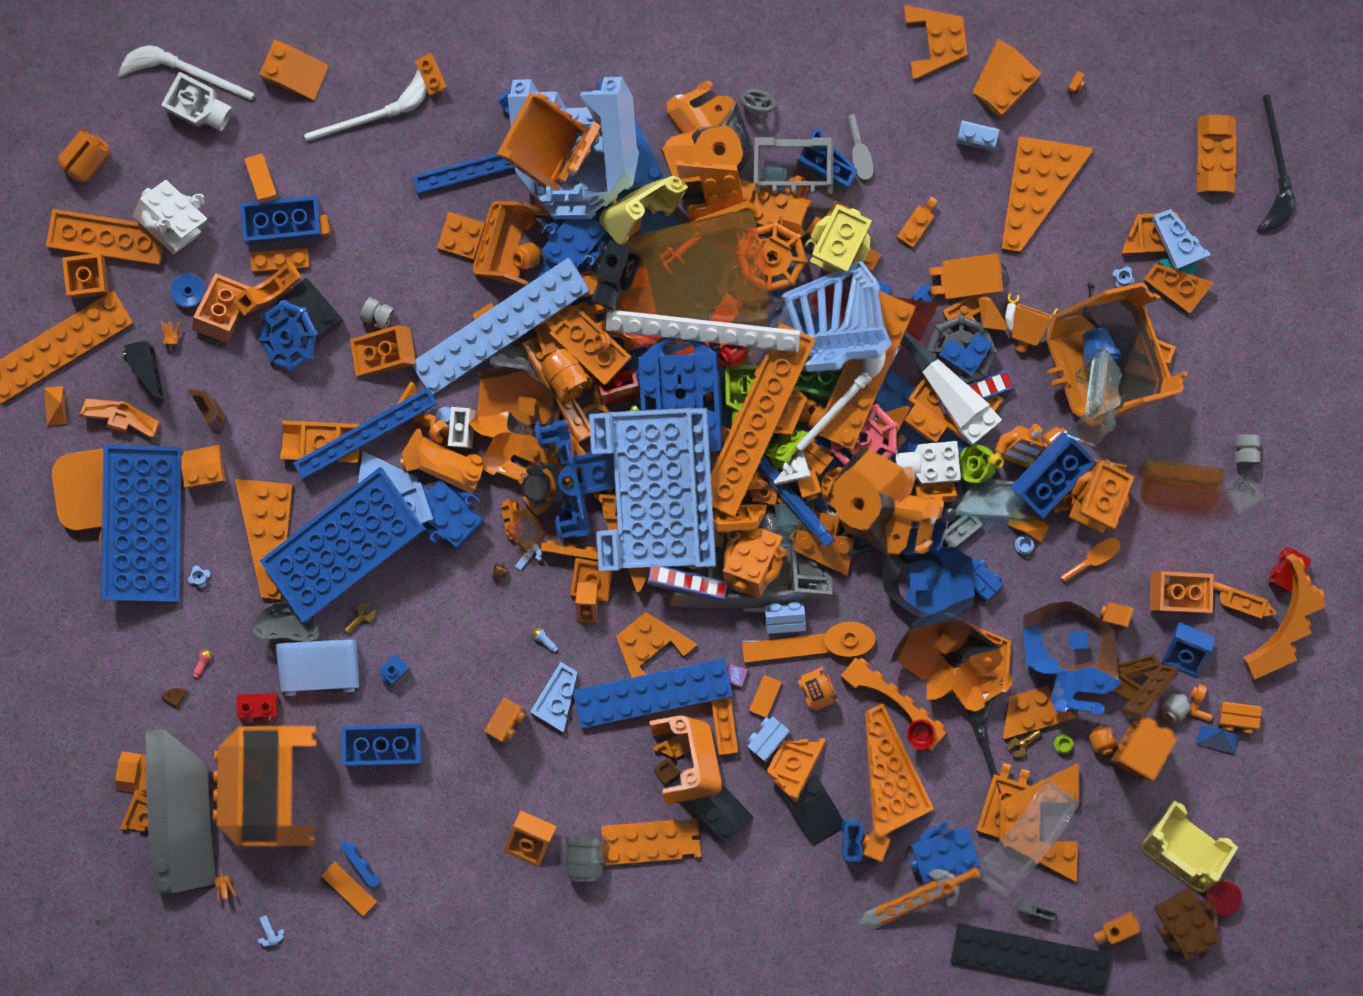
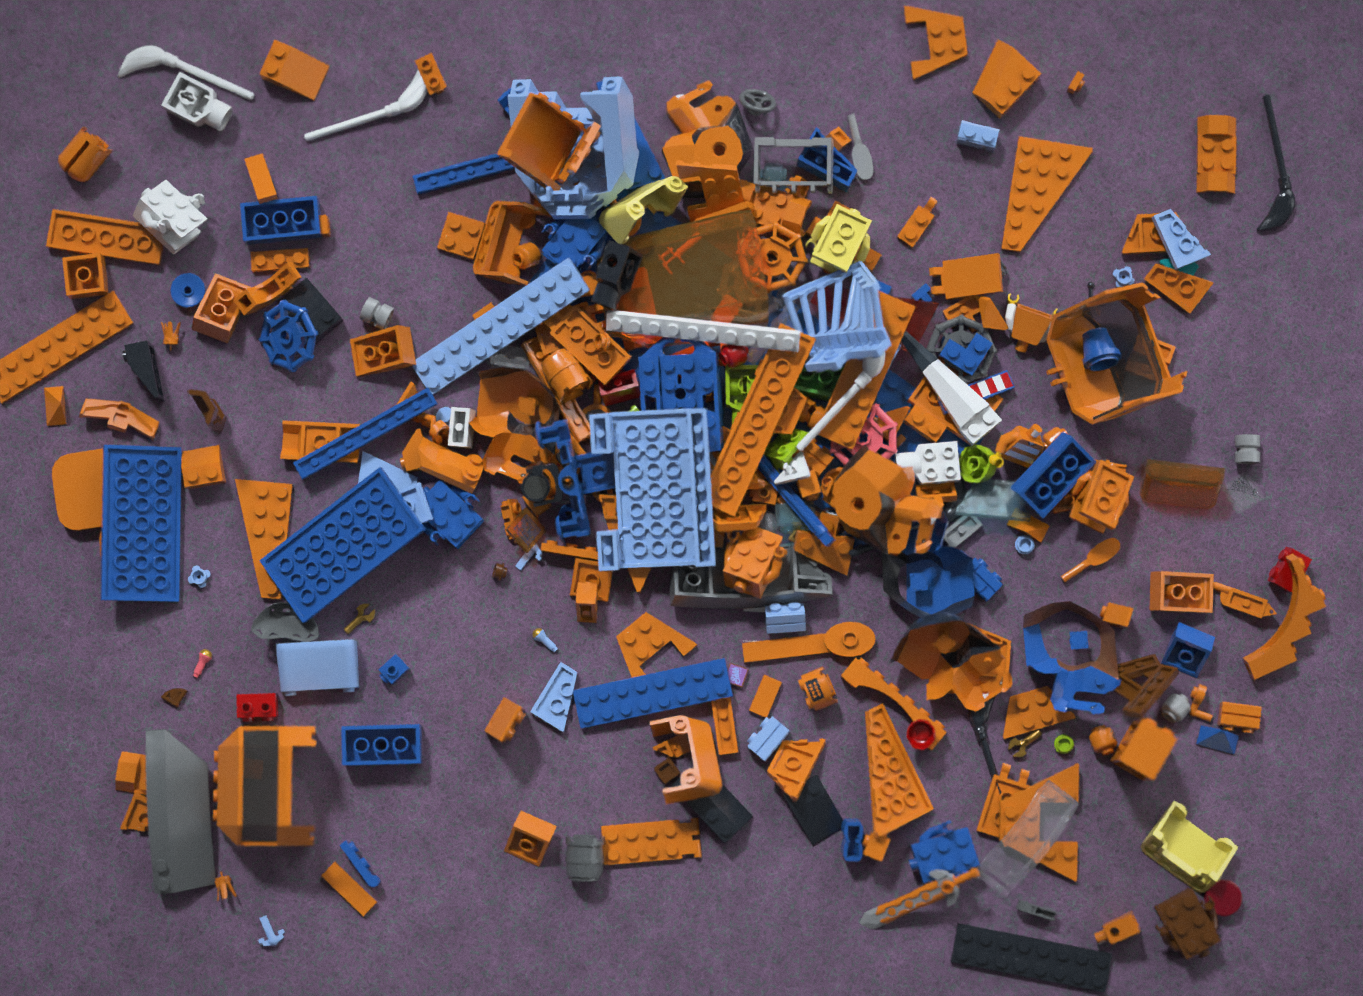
(687, 583): tile -> none
(839, 137): none -> orange plate
(1102, 398): clear light blue windscreen -> none

